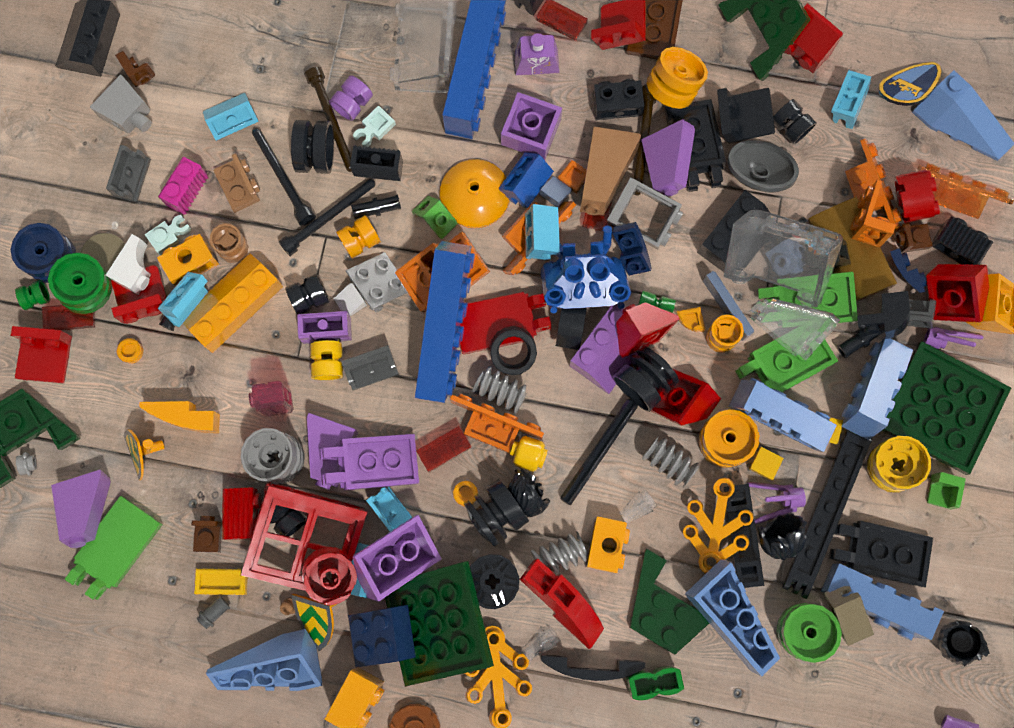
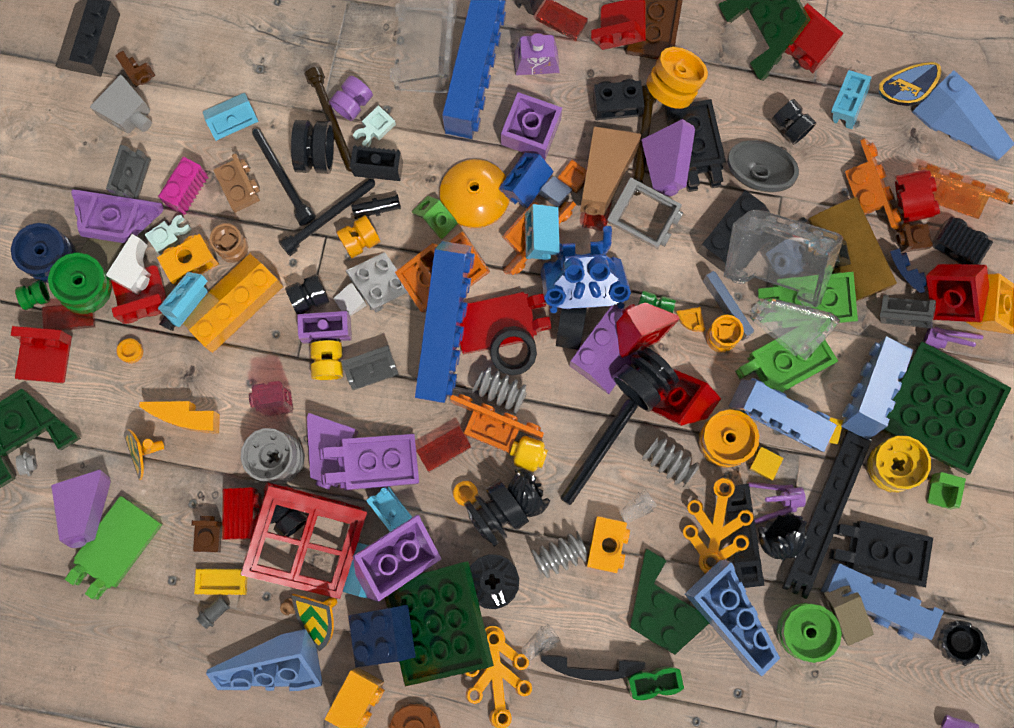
(112, 216): none -> medium lavender wing
(315, 580): red brick -> none
(565, 601): red slope -> none
(633, 248): dark blue slope -> none
(745, 114): black bracket -> none
(856, 342): black pin -> none
(871, 229): orange bracket -> none
(892, 320): black brick -> none

